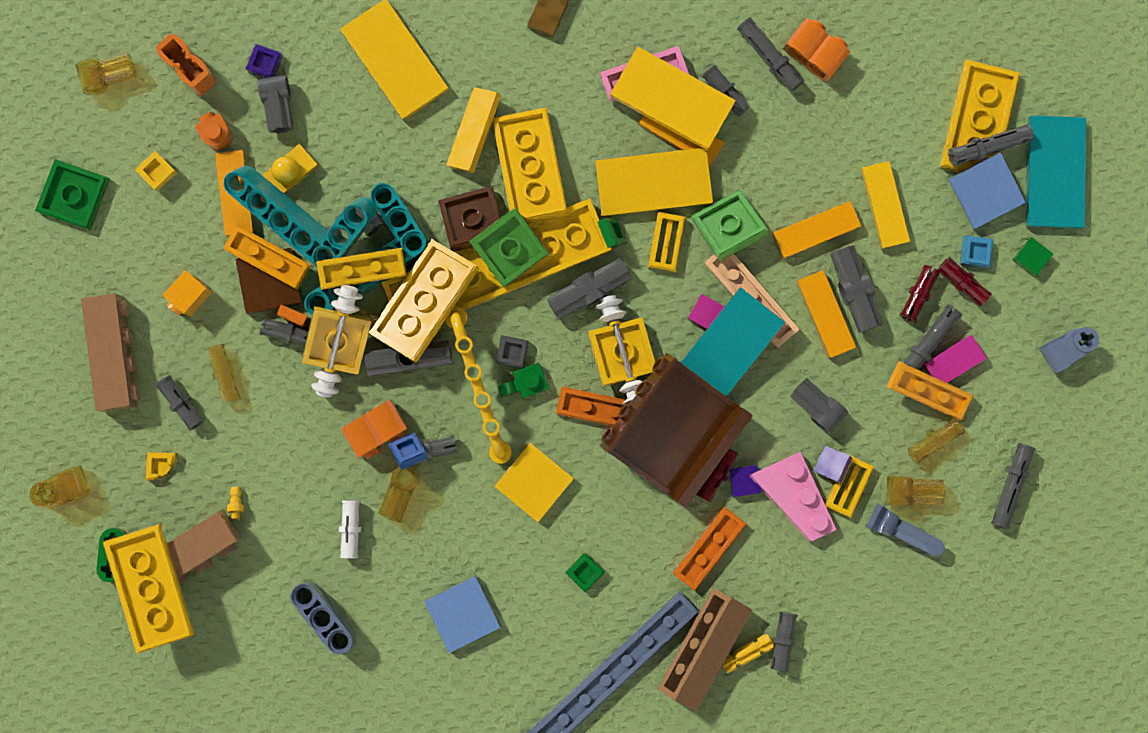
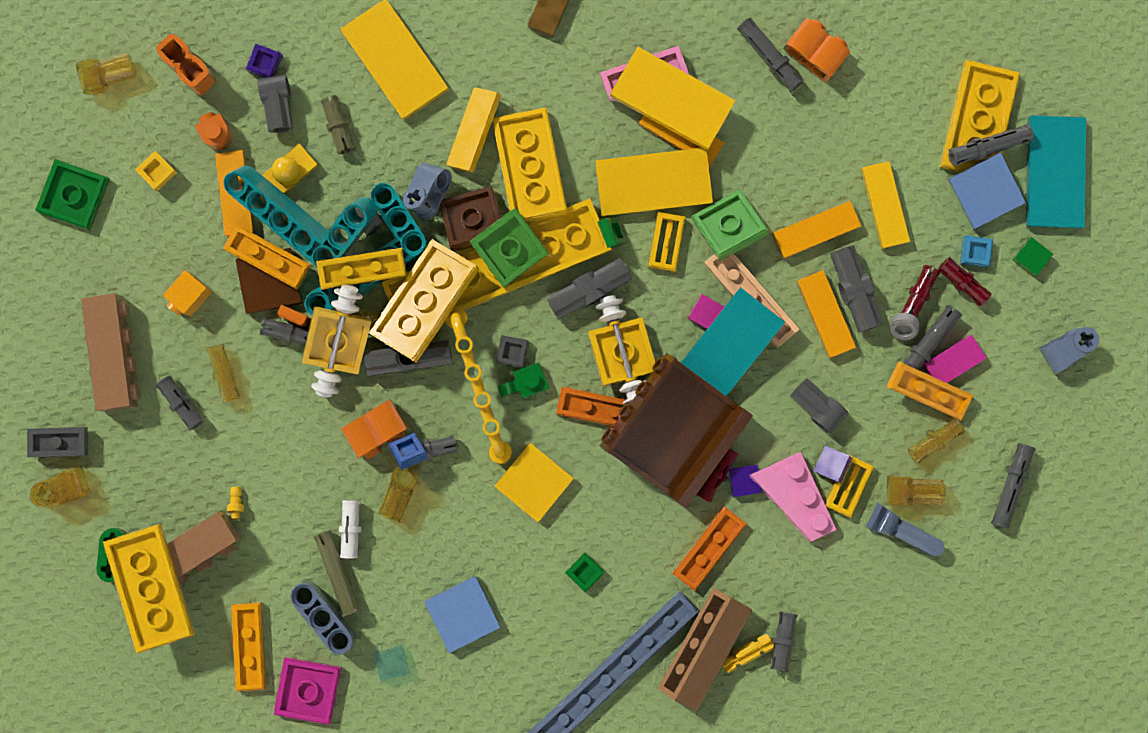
(57, 442): none -> dark grey plate
(159, 464): yellow tile -> none
(248, 646): none -> light orange tile
(307, 690): none -> dark pink tile
(336, 573): none -> olive pin
(337, 124): none -> olive pin
(391, 663): none -> clear light blue tile
(427, 188): none -> sand blue piece
(719, 82): dark grey axle -> none
(904, 326): none -> light grey tile

